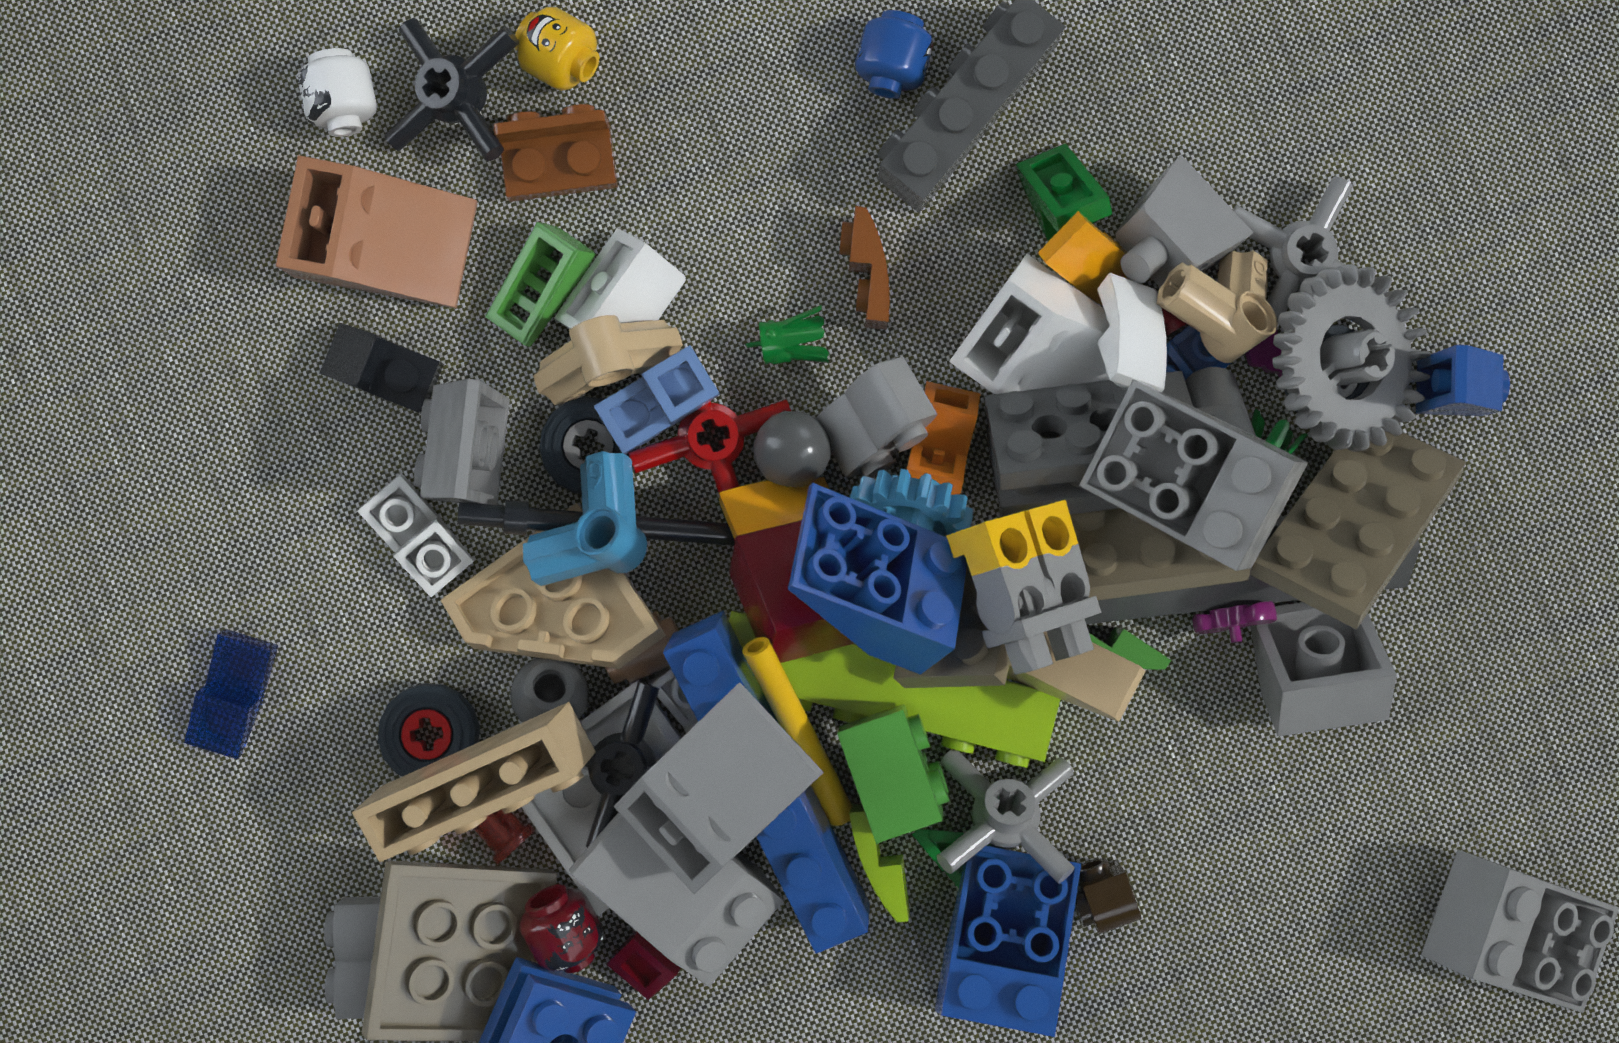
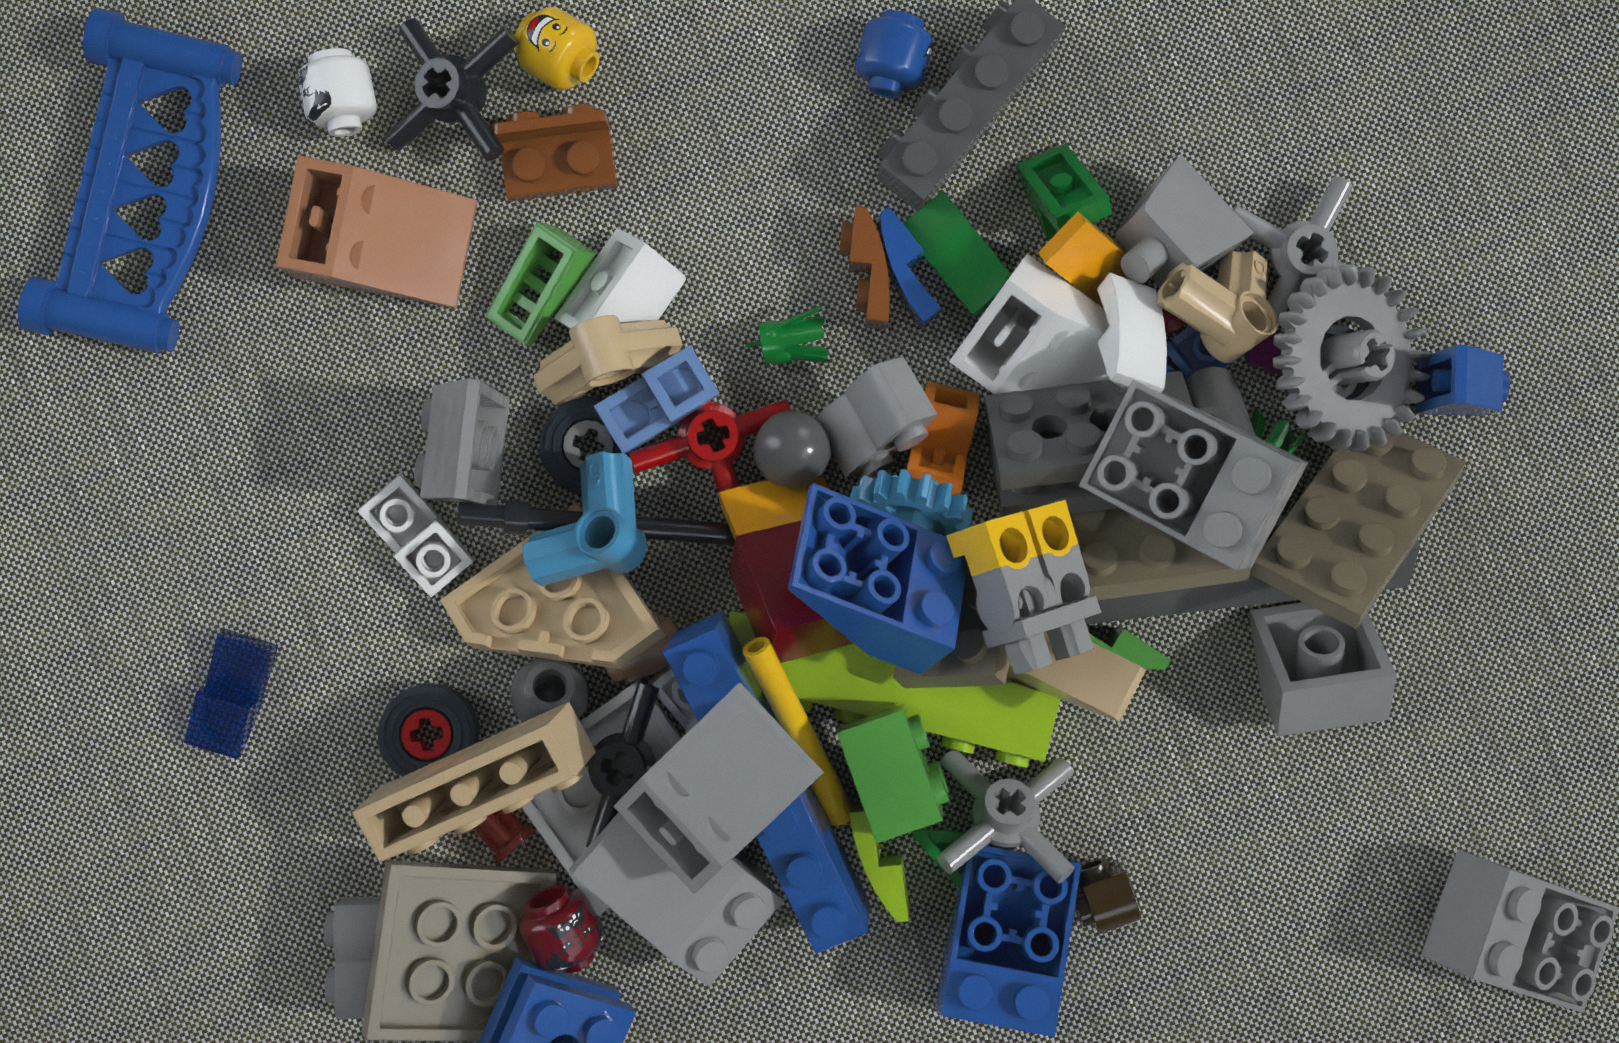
(140, 67): none -> blue piece
(381, 367): black slope -> none
(642, 965): dark red plate -> none
(901, 254): none -> blue slope
(958, 253): none -> green slope
(1234, 619): magenta piece -> none

